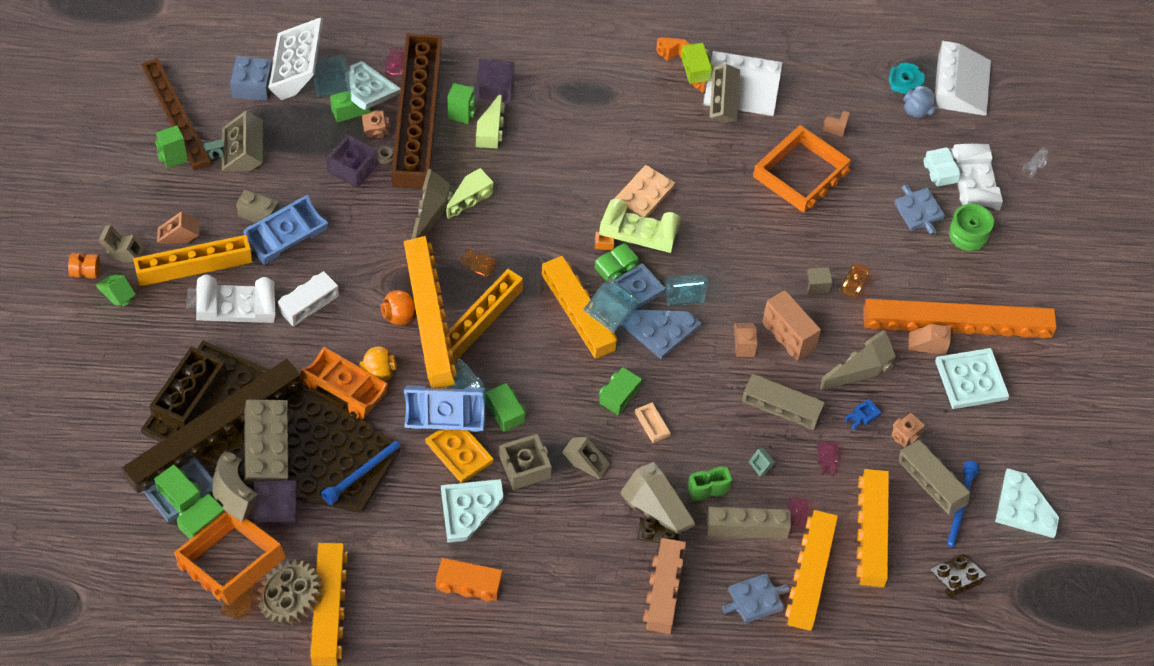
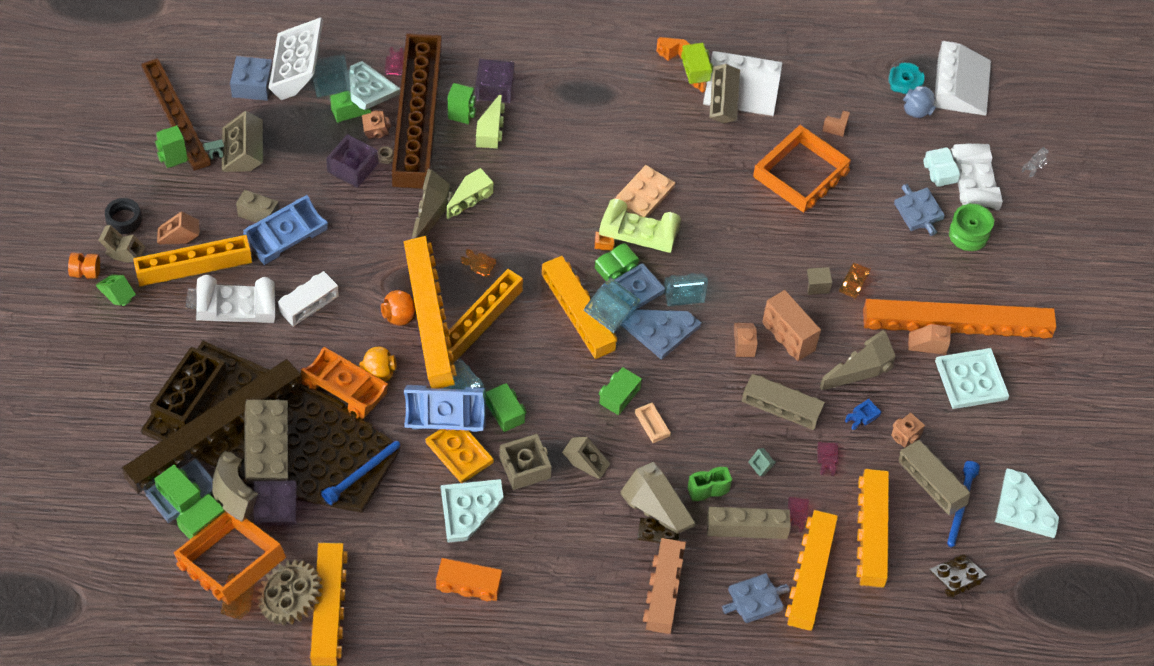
(123, 204): none -> black tyre

